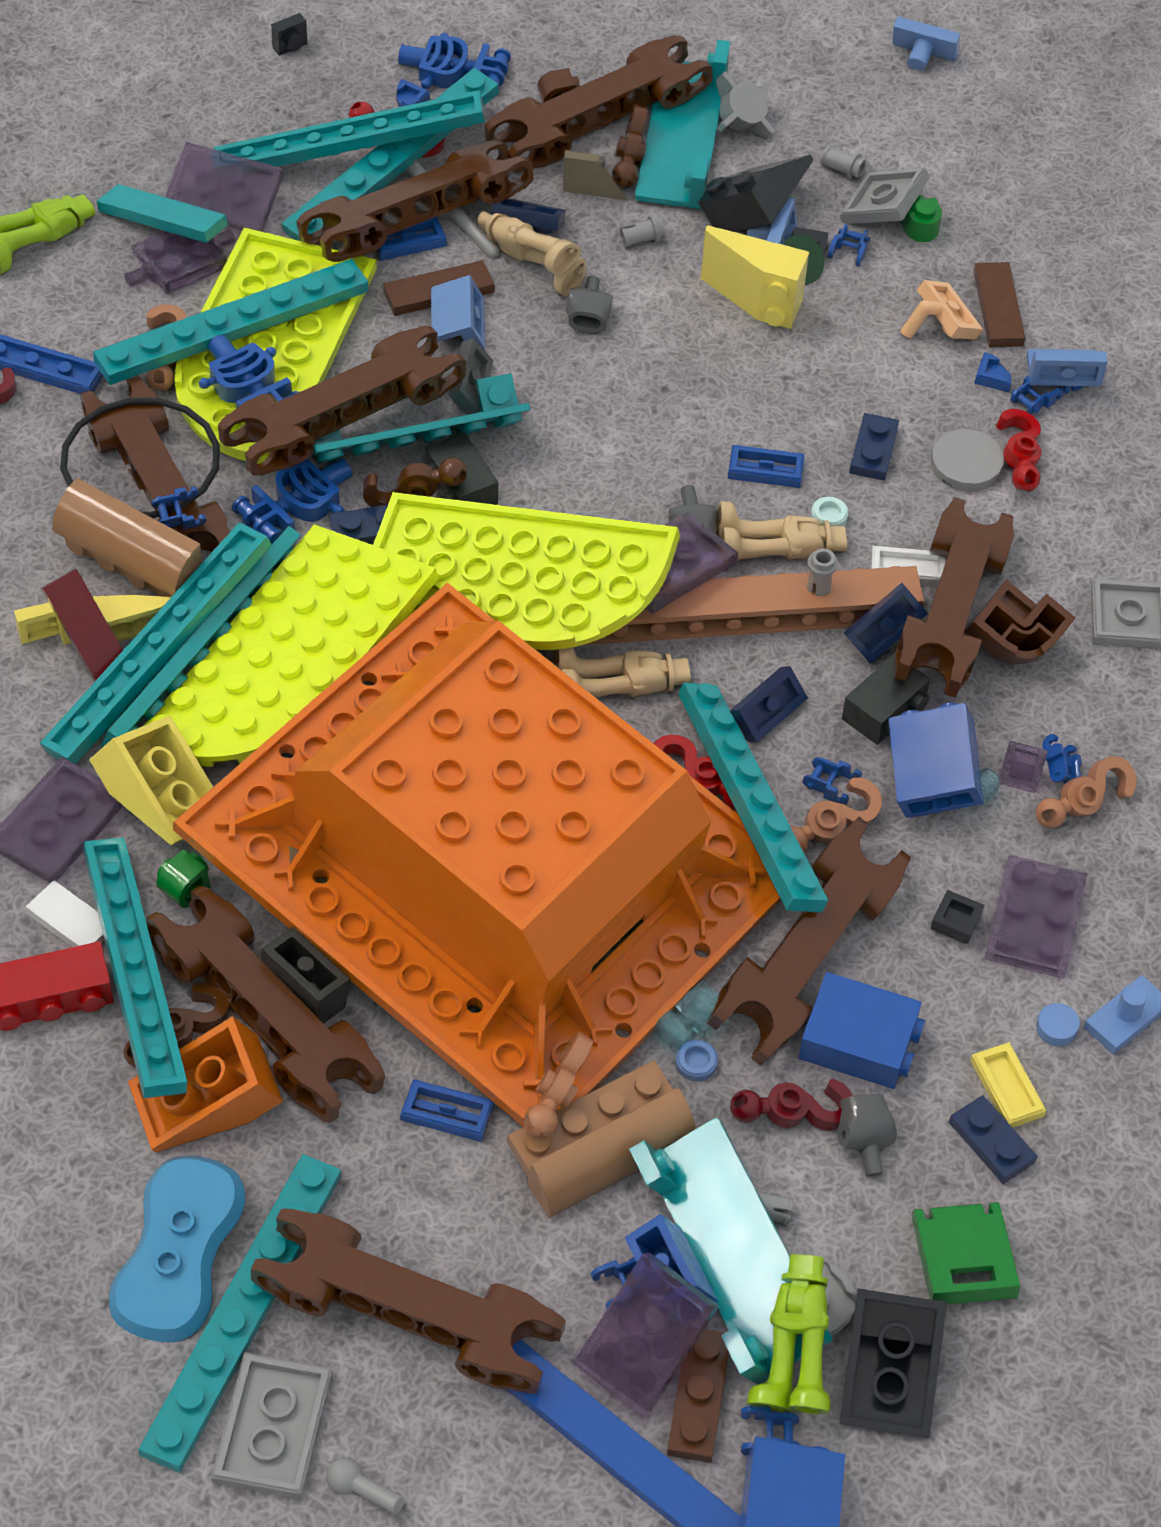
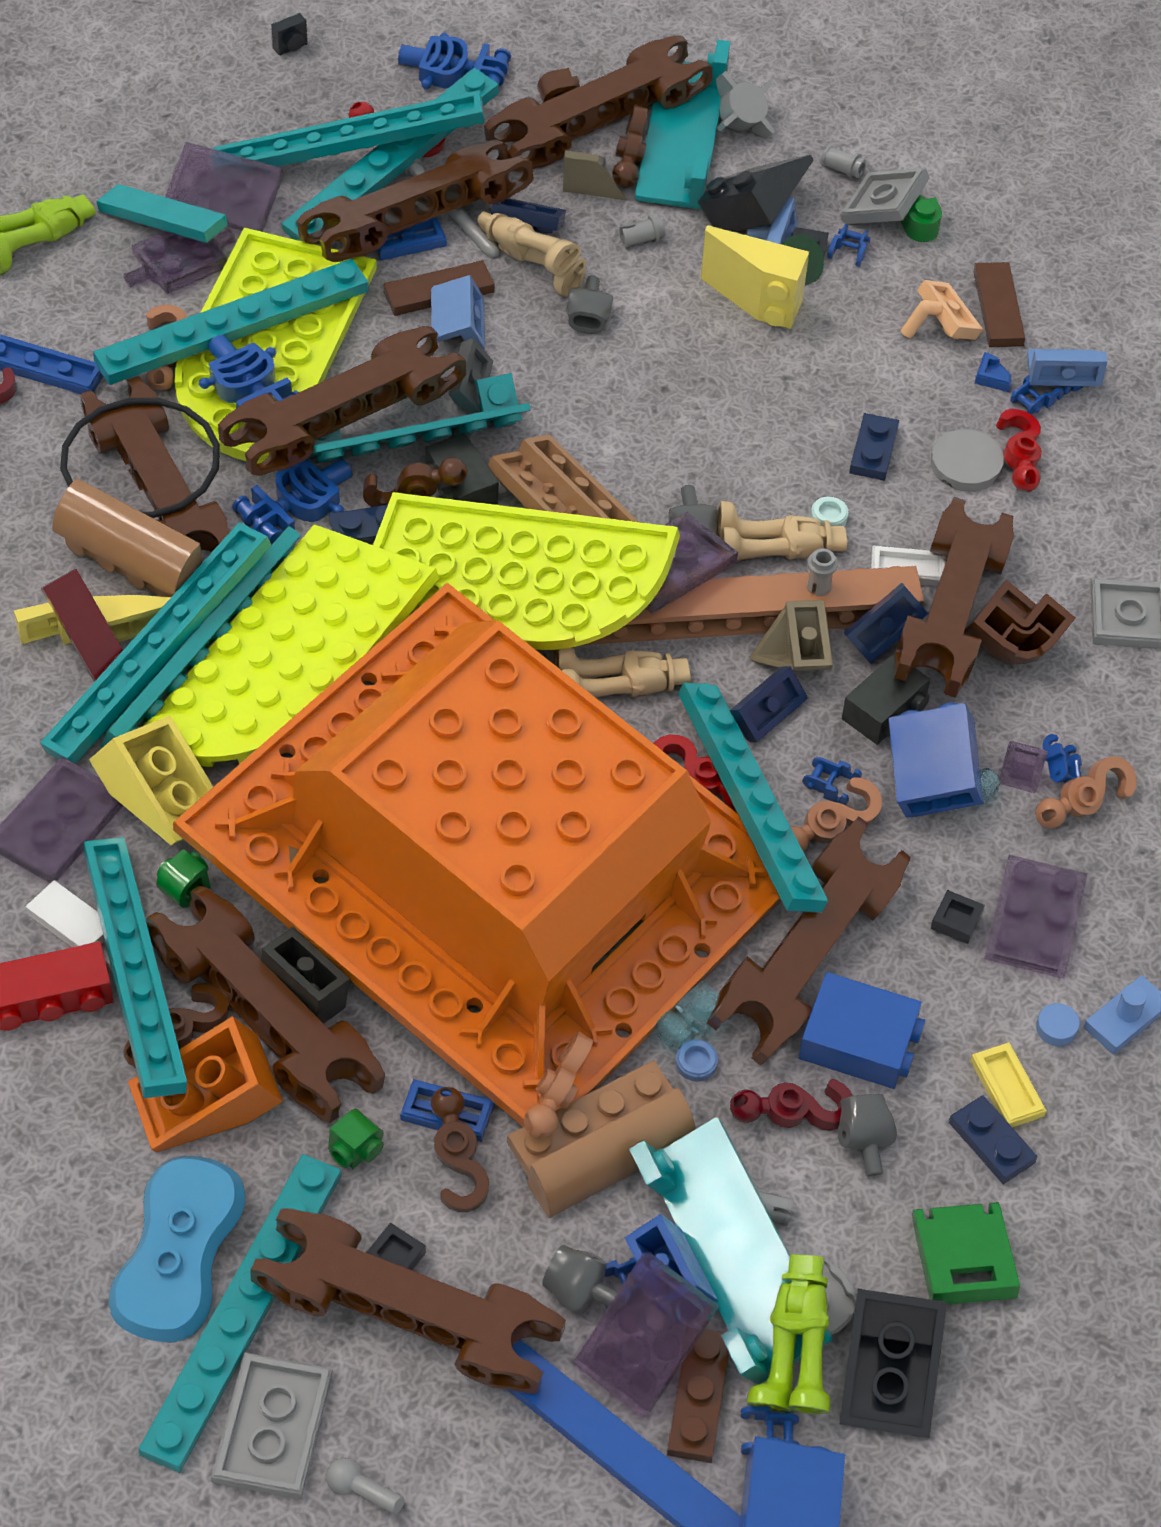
(180, 494): blue piece -> none
(354, 1140): none -> green plate
(398, 1247): none -> black plate
(410, 93): blue tile -> none
(455, 1148): none -> reddish brown piece
(551, 480): none -> medium nougat brick
(577, 1279): none -> dark grey piece
(765, 470): blue tile -> none
(797, 638): none -> dark tan slope
(925, 41): medium blue tile -> none

